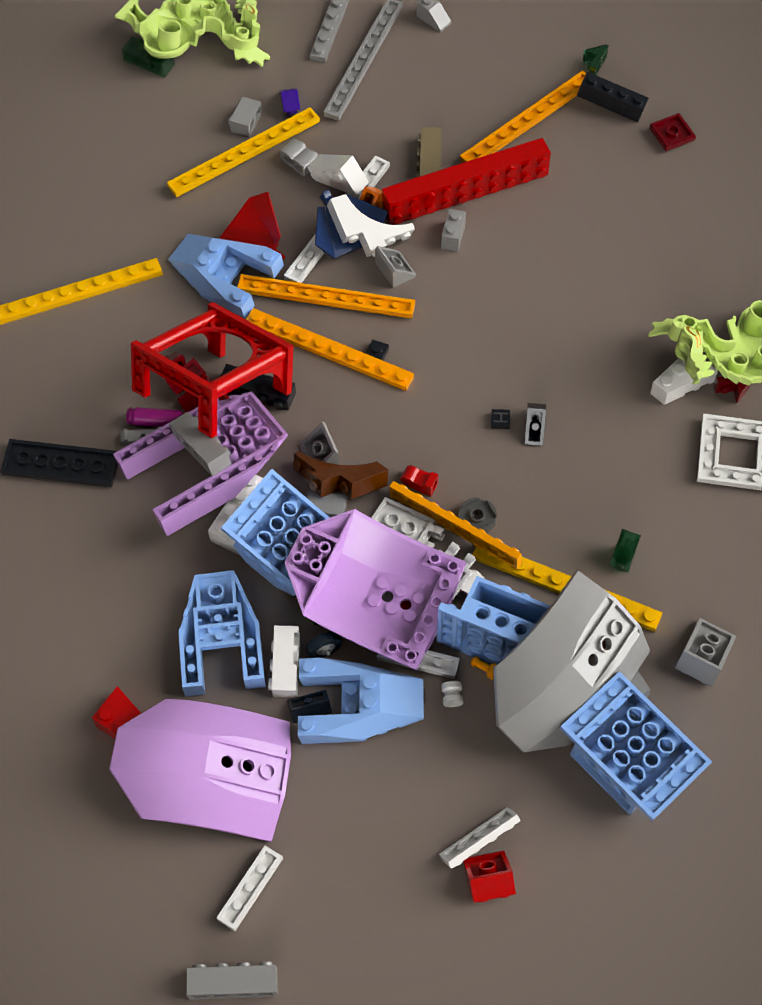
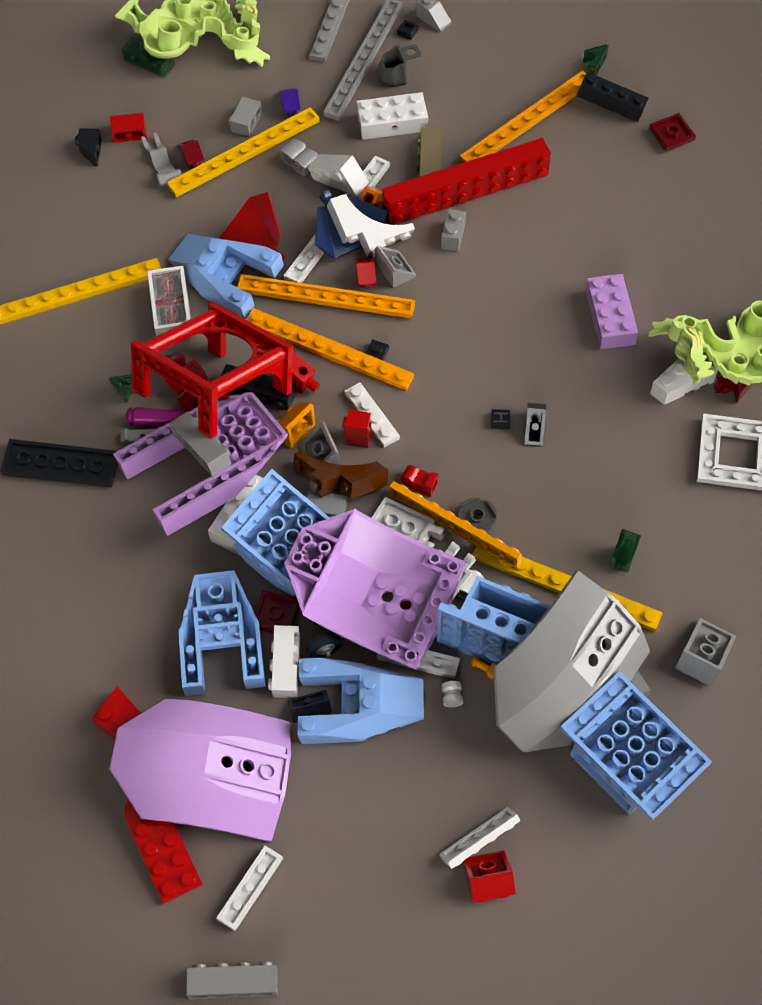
(89, 144): none -> black slope
(122, 385): none -> clear green slope
(128, 127): none -> red brick
(161, 162): none -> light grey flag
(163, 855): none -> red plate
(168, 298): none -> clear brick
(191, 152): none -> dark red slope
(275, 610): none -> dark red plate
(297, 422): none -> light orange slope
(303, 375): none -> red torso
(357, 428): none -> red brick
(365, 271): none -> red slope
(380, 424): none -> white plate
(392, 115): none -> white brick
(393, 65): none -> dark grey piece
(407, 29): none -> black tile
(611, 311): none -> lavender brick

